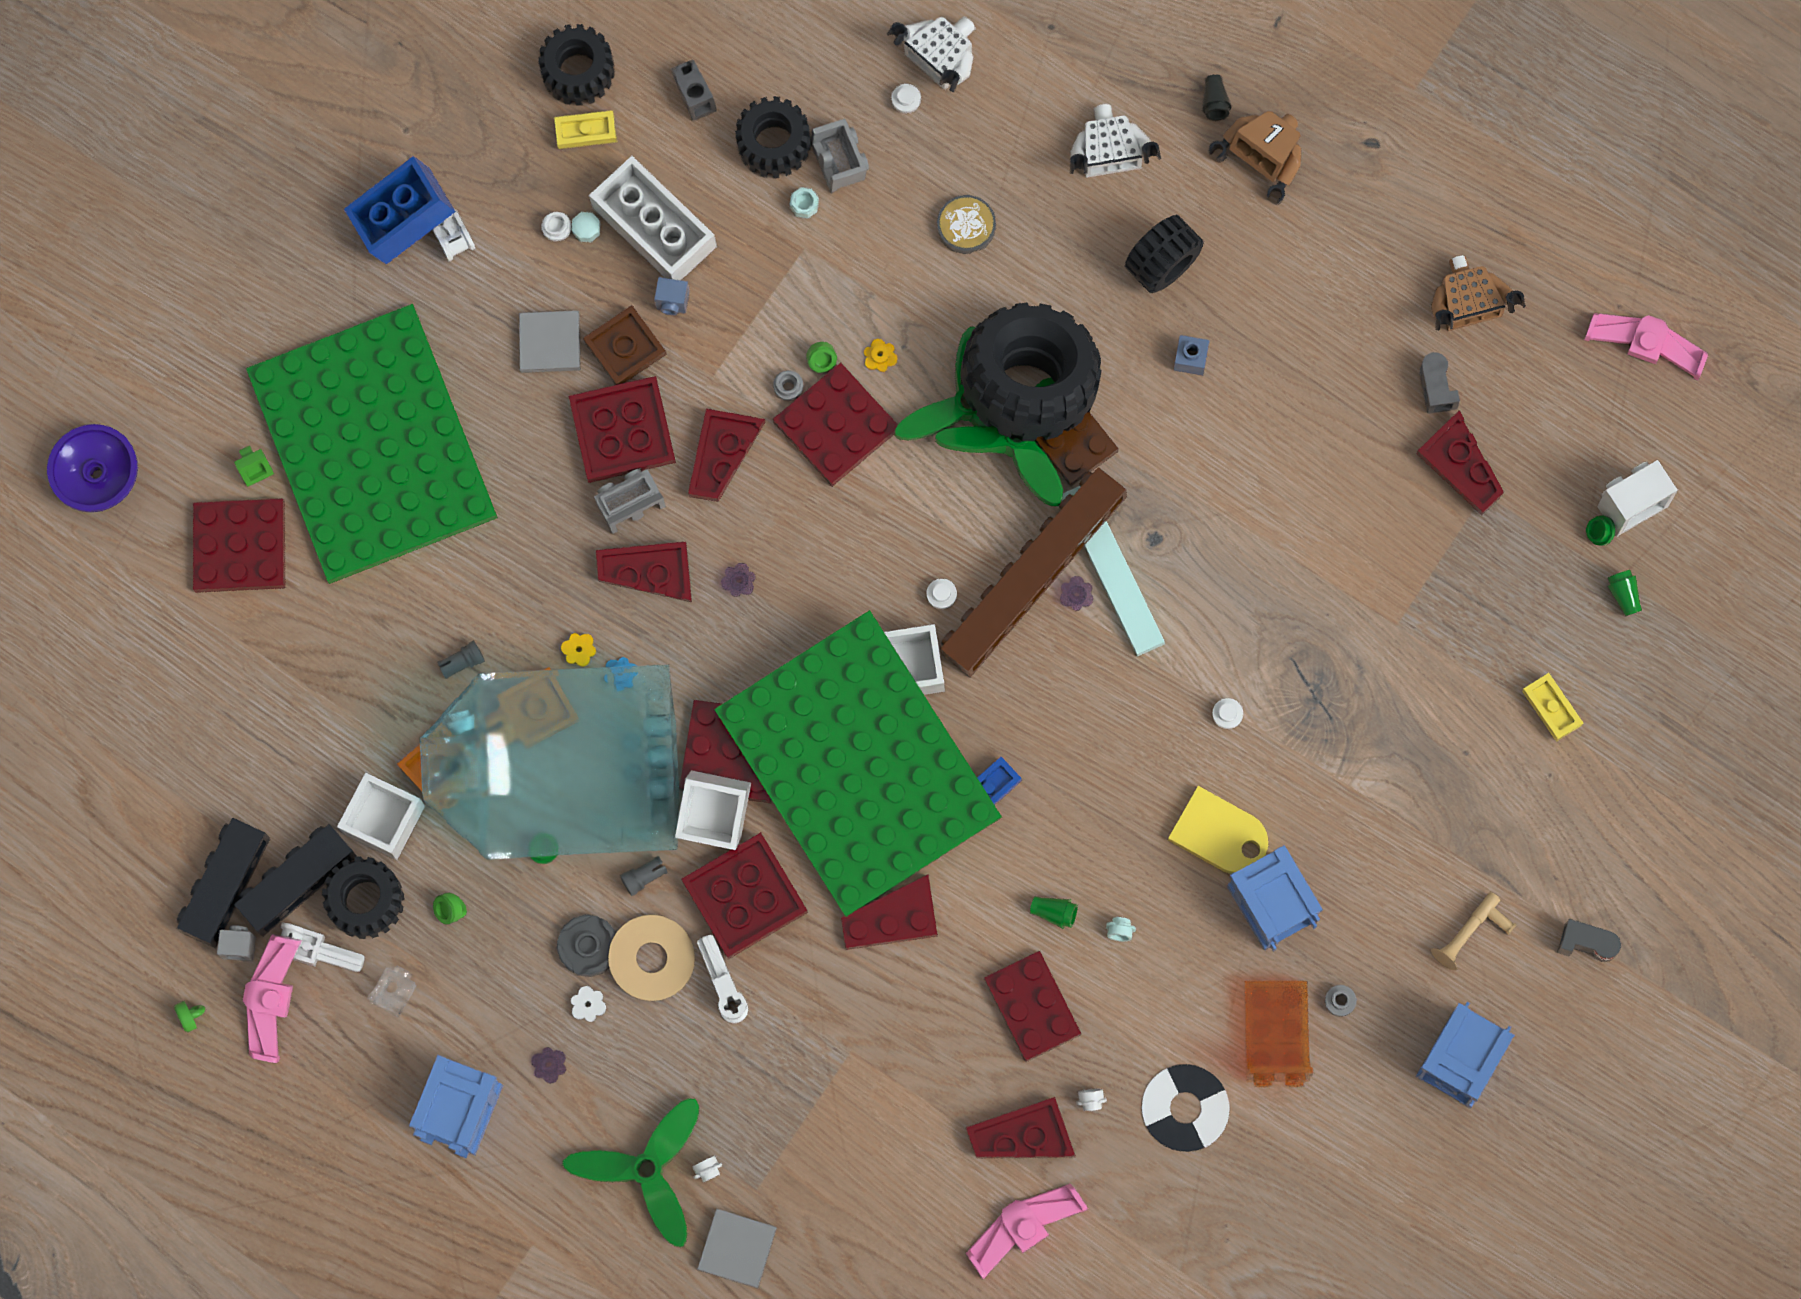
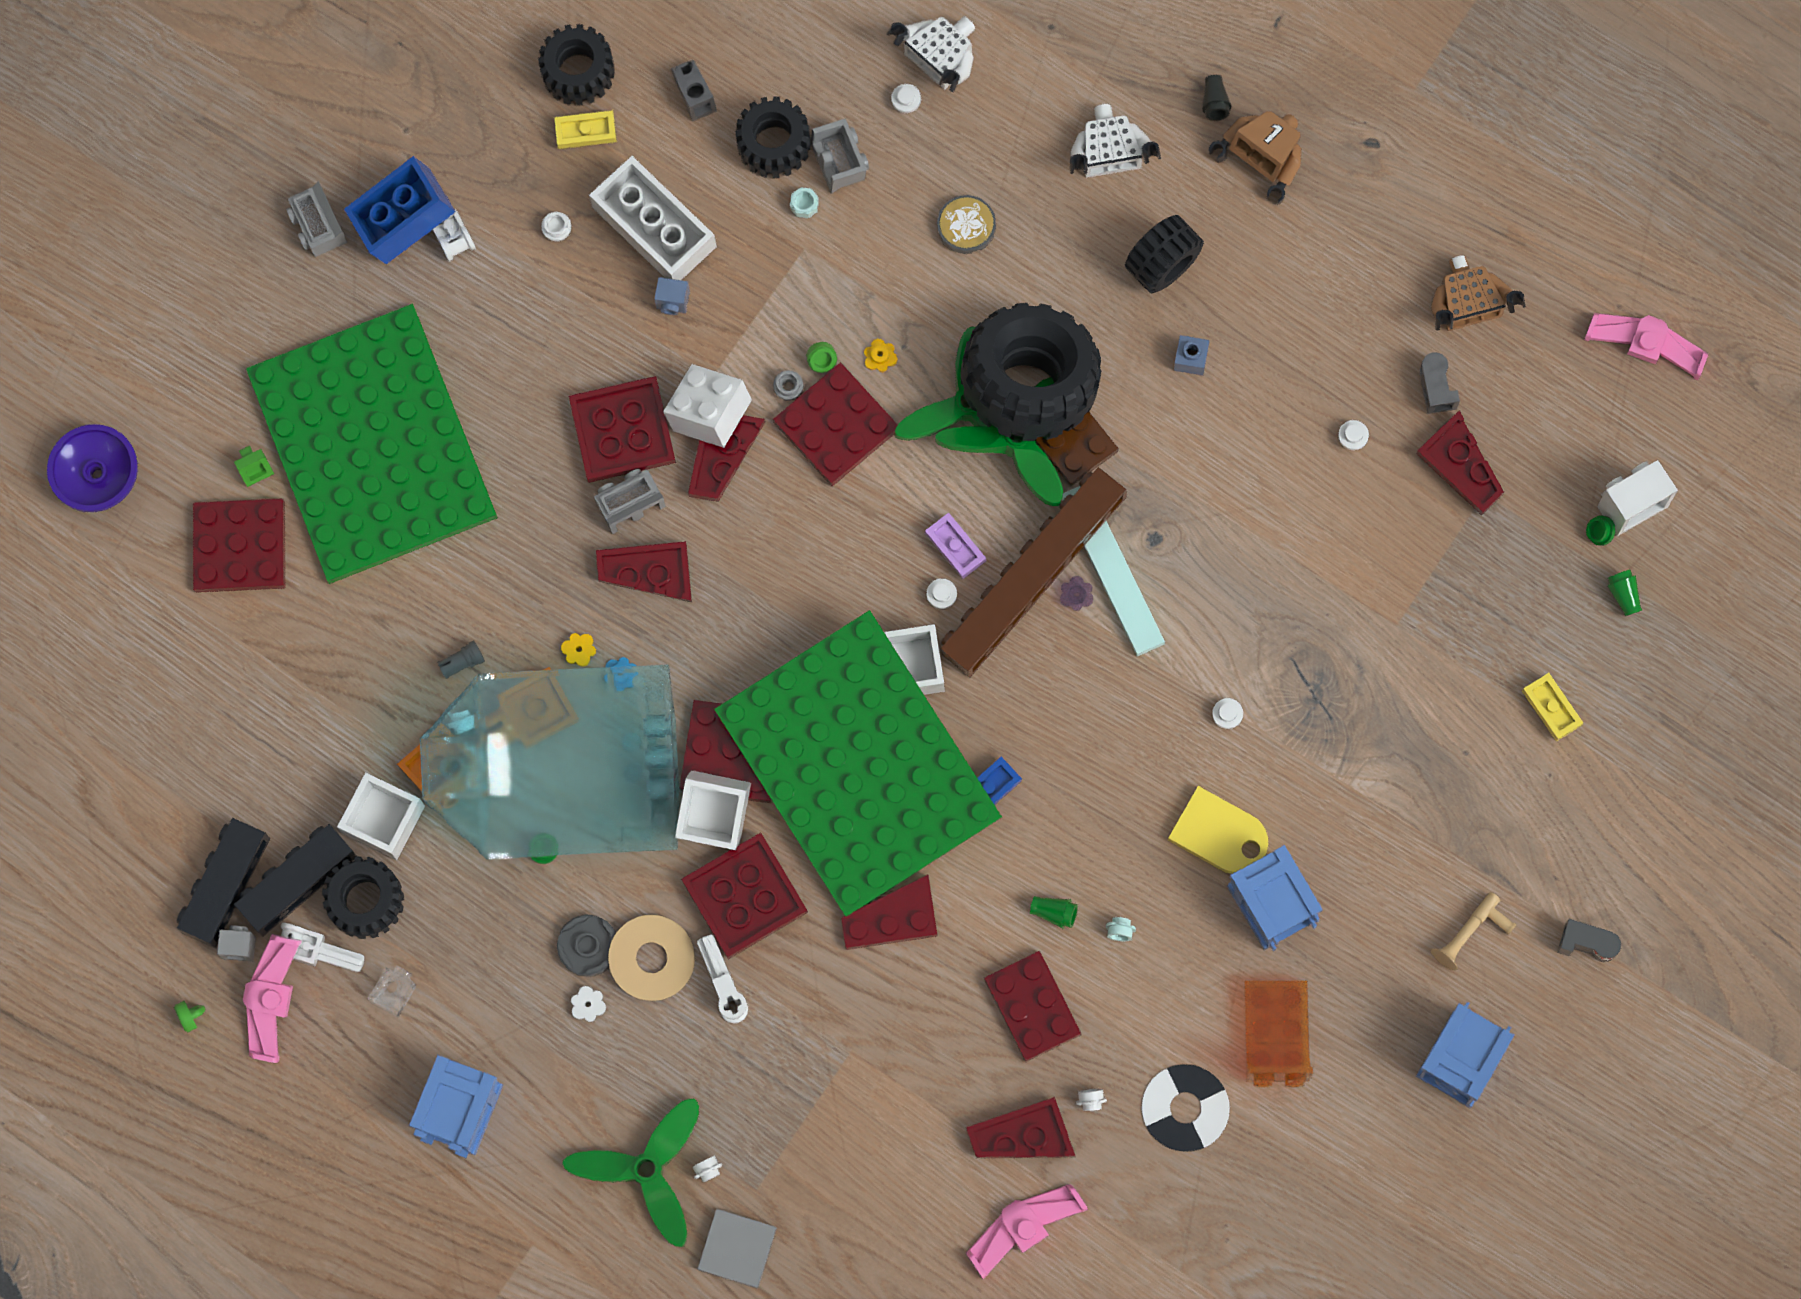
(316, 220): none -> light grey window
(449, 908): bright green tile -> none
(549, 341): light grey tile -> none
(551, 1073): clear purple plant -> none
(586, 227): light aqua tile -> none
(624, 346): reddish brown plate -> none
(636, 879): dark grey pin -> none
(707, 405): none -> white piece
(740, 572): clear purple plant -> none
(955, 545): none -> lavender plate
(1336, 1009): light grey plate -> none
(1353, 435): none -> white plate

